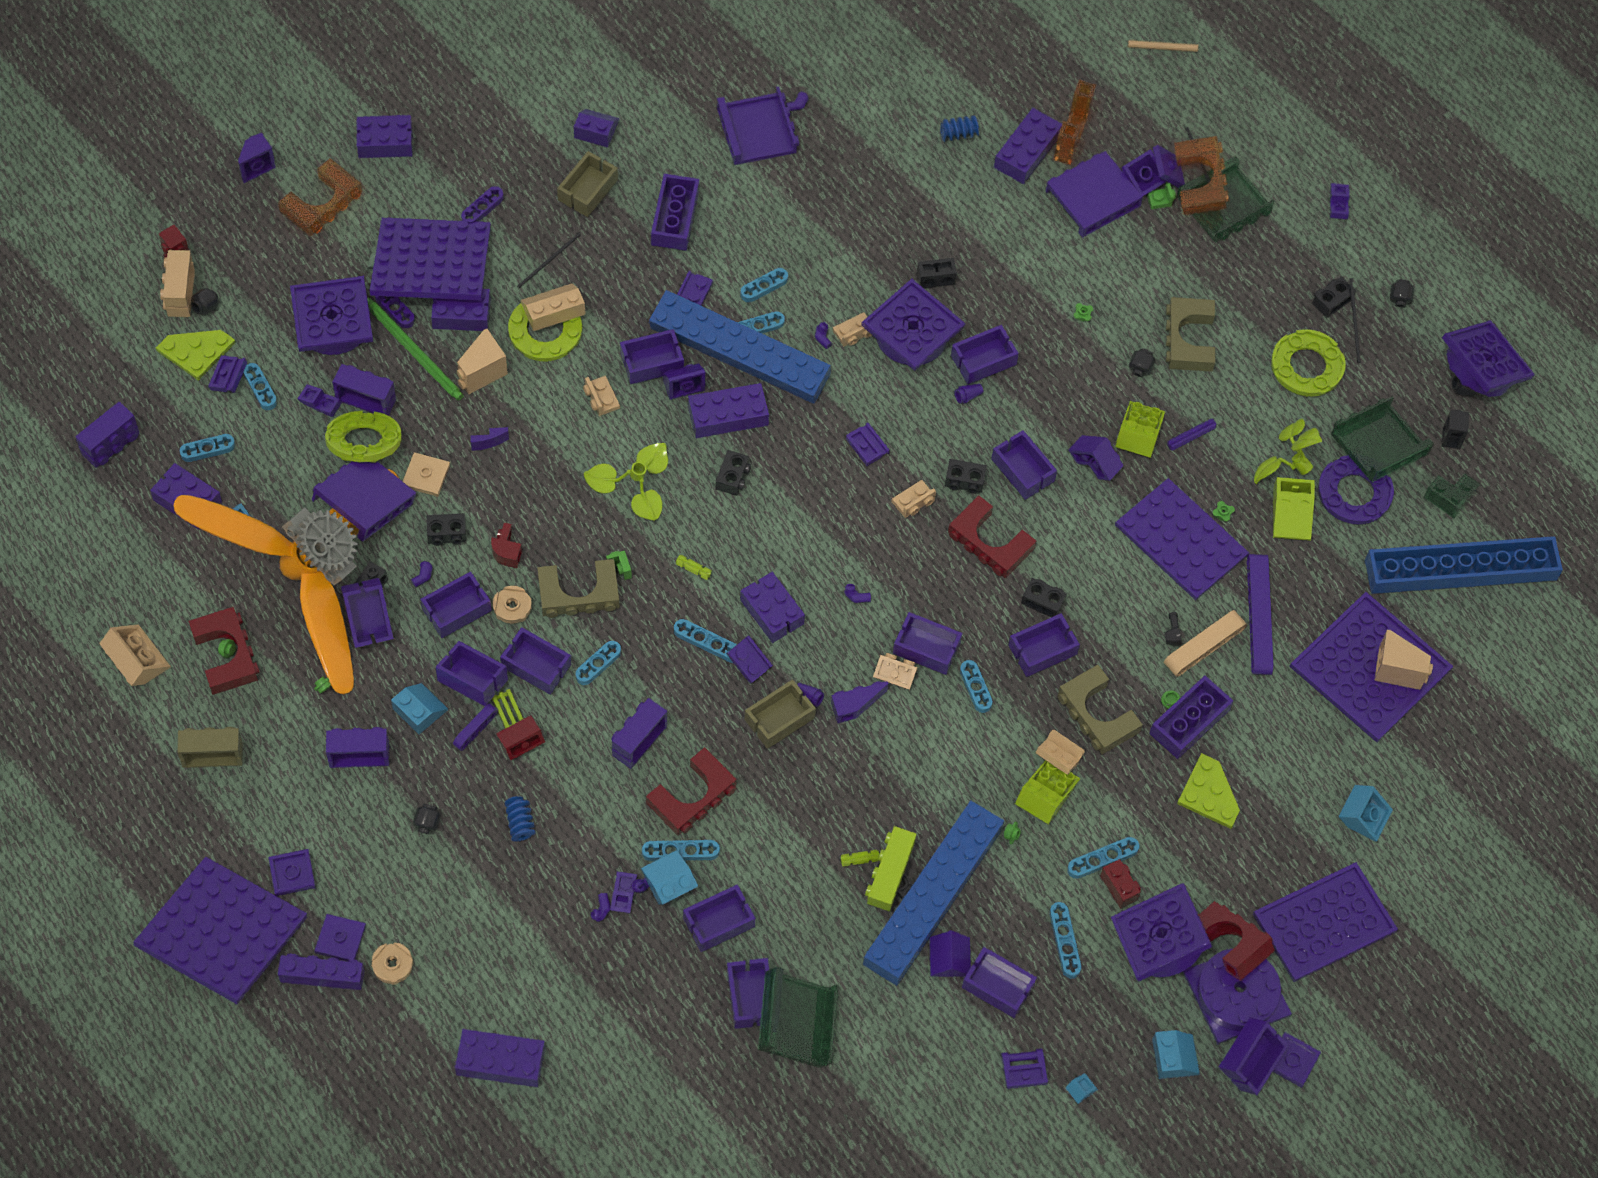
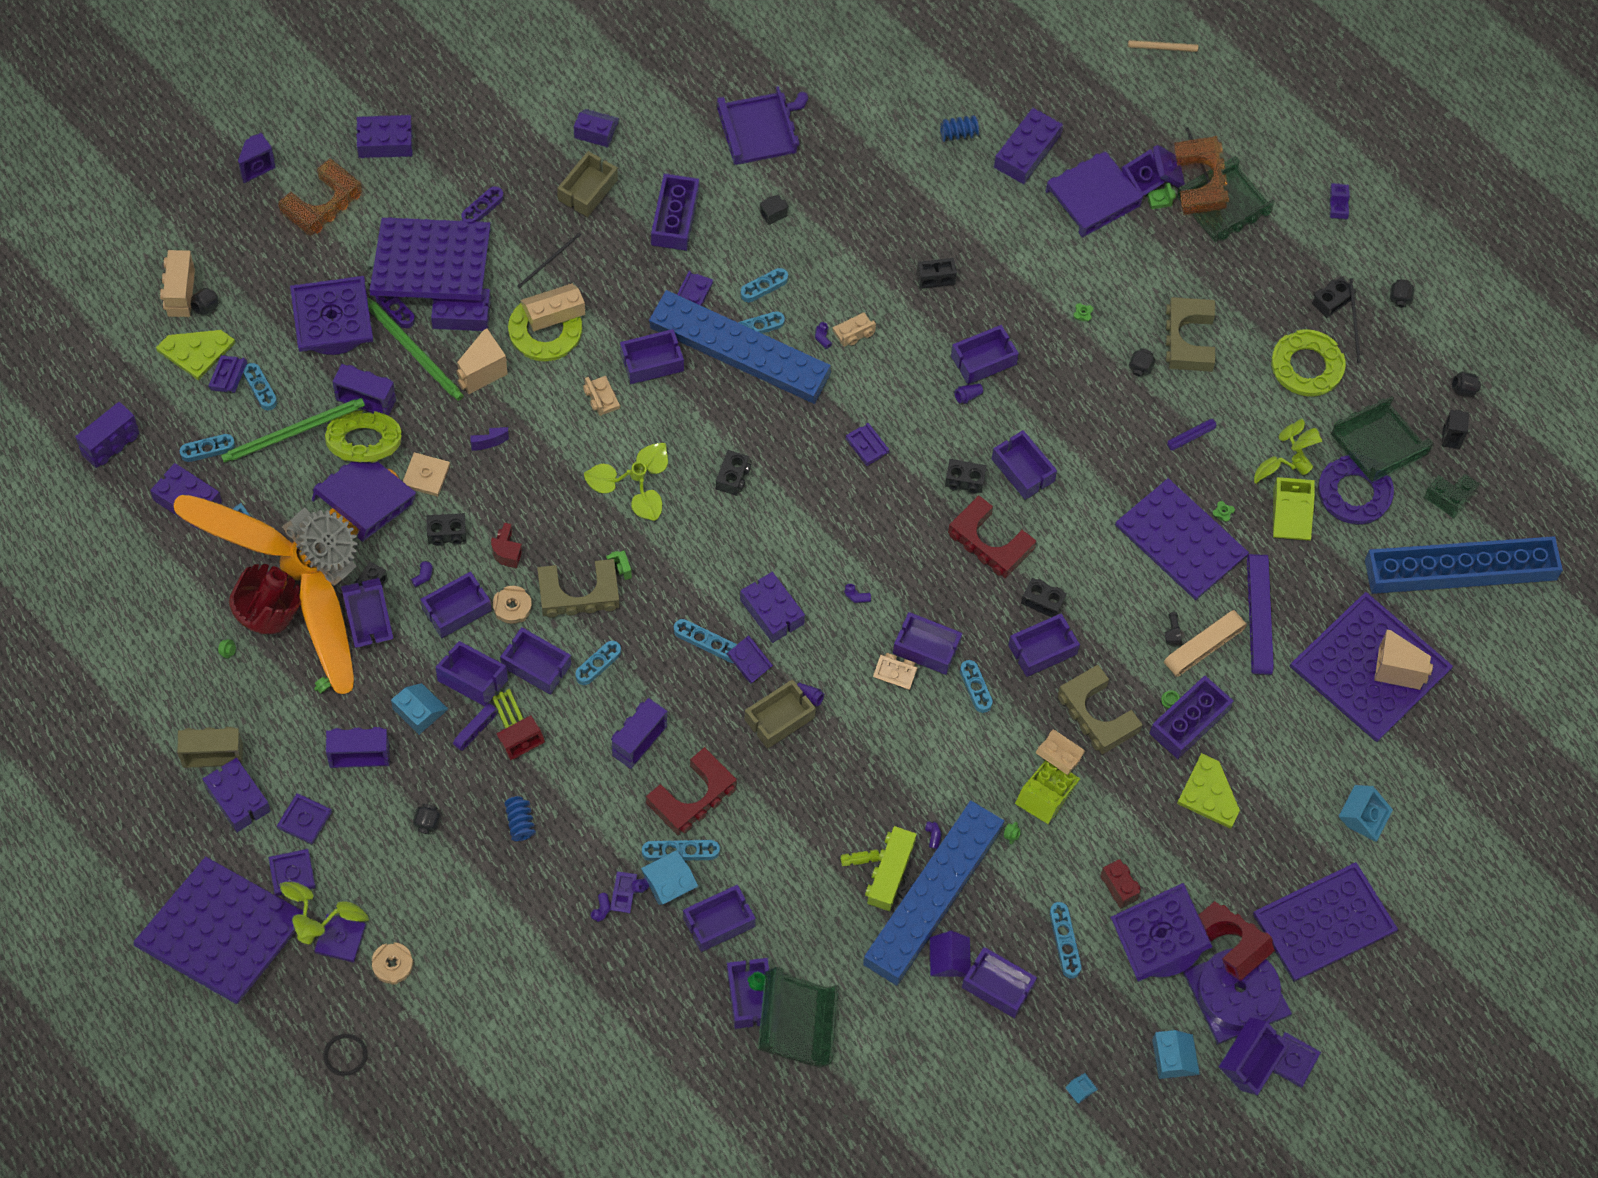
(134, 654): tan slope -> none
(172, 240): dark red brick -> none
(236, 794): none -> dark purple piece
(240, 669): dark red arch -> none
(264, 599): none -> dark red piece
(292, 430): none -> bright green piece
(304, 818): none -> dark purple plate
(308, 928): none -> lime plant
(316, 399): dark purple slope -> none
(321, 972): dark purple brick -> none
(347, 1073): none -> black tyre
(500, 1058): dark purple brick -> none
(684, 381): dark purple slope -> none
(693, 567): lime axle -> none
(728, 410): dark purple brick -> none
(756, 981): none -> green plate
(773, 209): none -> black brick
(853, 703): dark purple slope -> none
(914, 498): tan bracket -> none
(917, 310): dark purple piece -> none
(935, 834): none -> dark purple arm
(1024, 1075): dark purple plate -> none
(1072, 129): clear orange arch -> none
(1098, 455): dark purple brick -> none
(1101, 854): dark azure beam -> none
(1140, 429): lime slope -> none
(1485, 359): dark purple piece -> none

